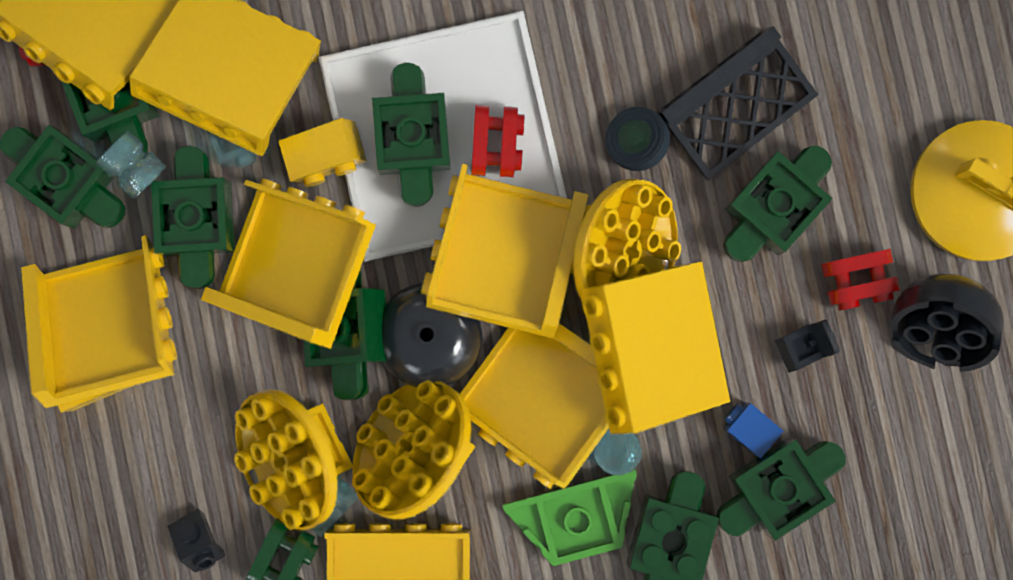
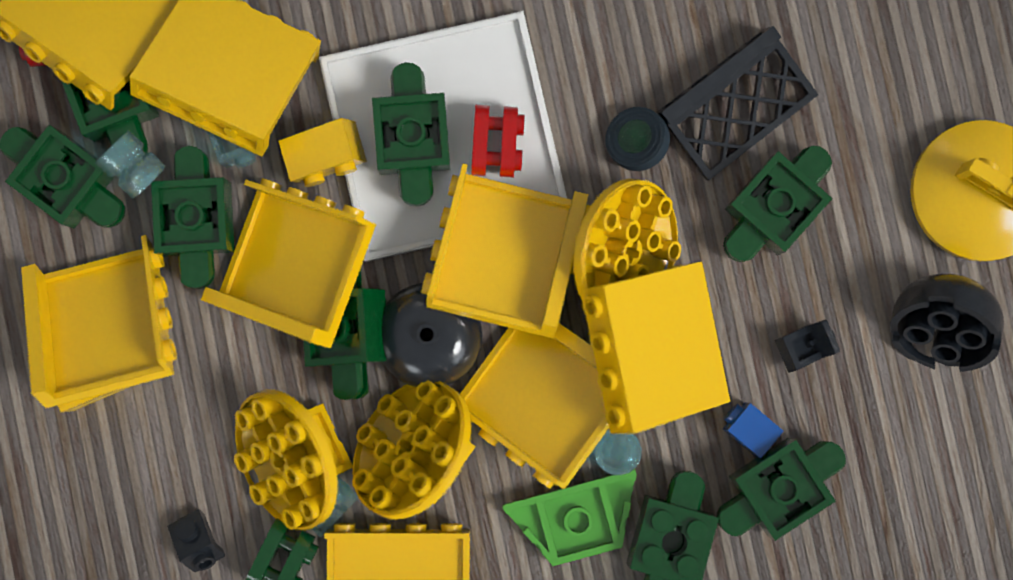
(879, 289): red brick -> none

